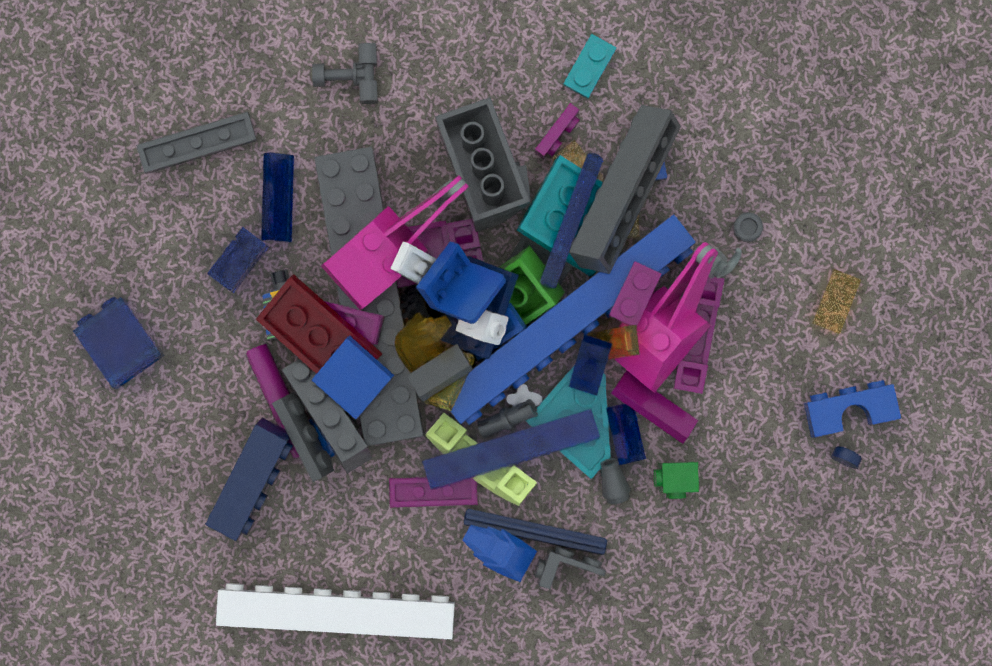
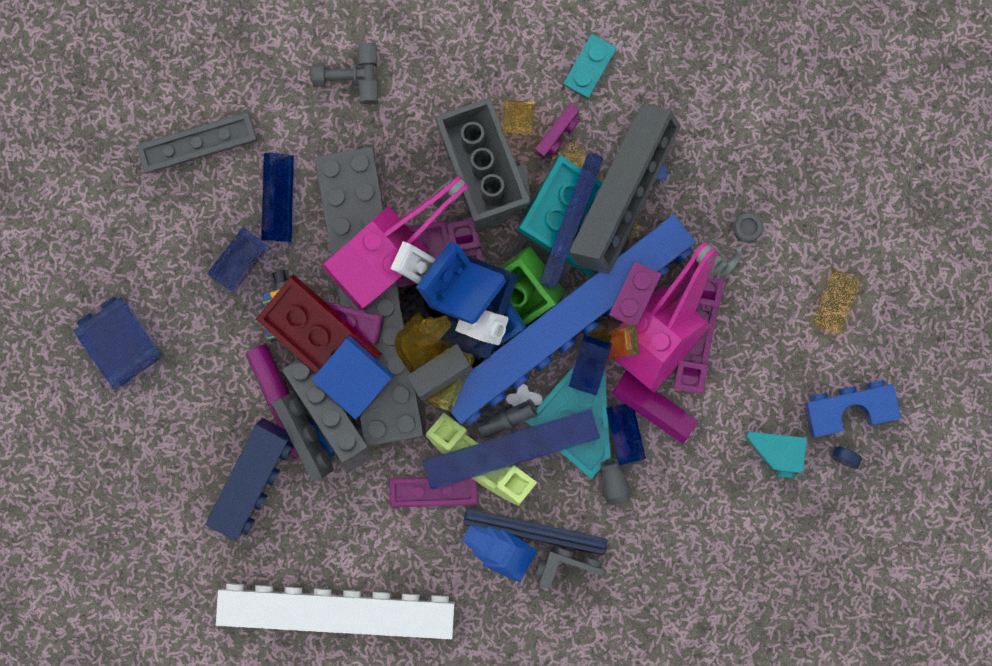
(518, 116): none -> clear yellow tile
(676, 478): green brick -> none
(779, 452): none -> teal slope

